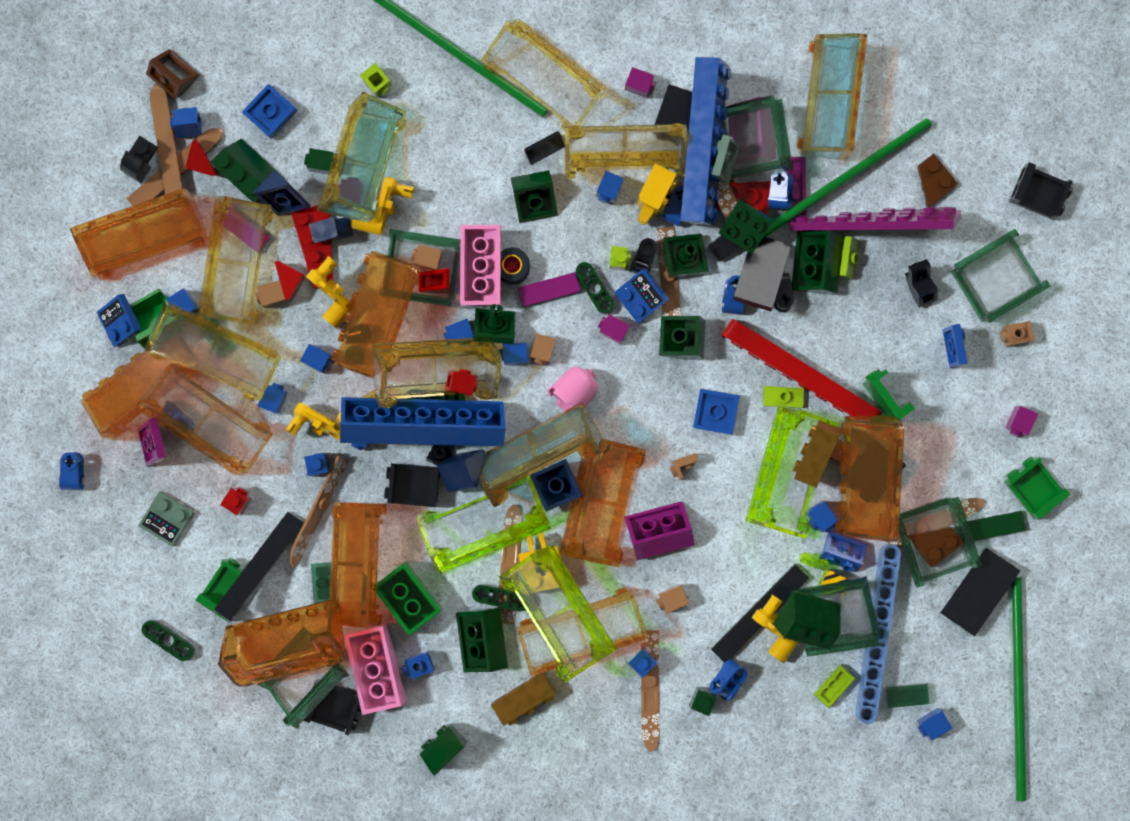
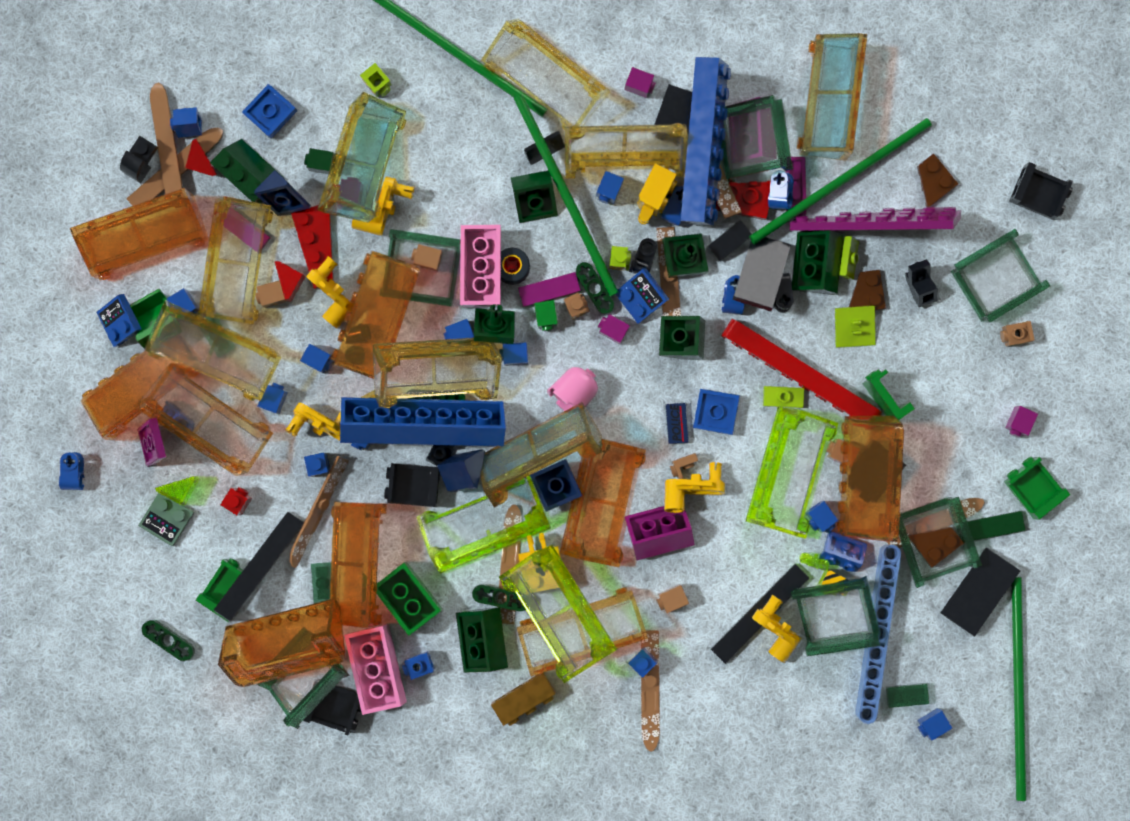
(168, 80): reddish brown tile -> none
(180, 490): none -> clear neon green slope
(331, 229): dark blue slope -> none
(435, 281): red slope -> none
(443, 748): dark green slope -> none
(461, 382): red brick -> none
(542, 349): medium nougat brick -> none
(546, 315): none -> green brick
(566, 195): none -> green piece
(576, 305): none -> medium nougat brick
(676, 423): none -> dark blue tile
(677, 488): none -> yellow piece
(702, 701): dark green brick -> none
(726, 157): sand green plate -> none
(730, 679): blue piece -> none
(745, 226): dark green plate -> none
(810, 620): dark green slope -> none
(816, 453): pearl gold brick -> none
(834, 686): lime plate -> none
(855, 326): none -> lime piece
(868, 290): none -> reddish brown wing
(954, 345): blue plate -> none

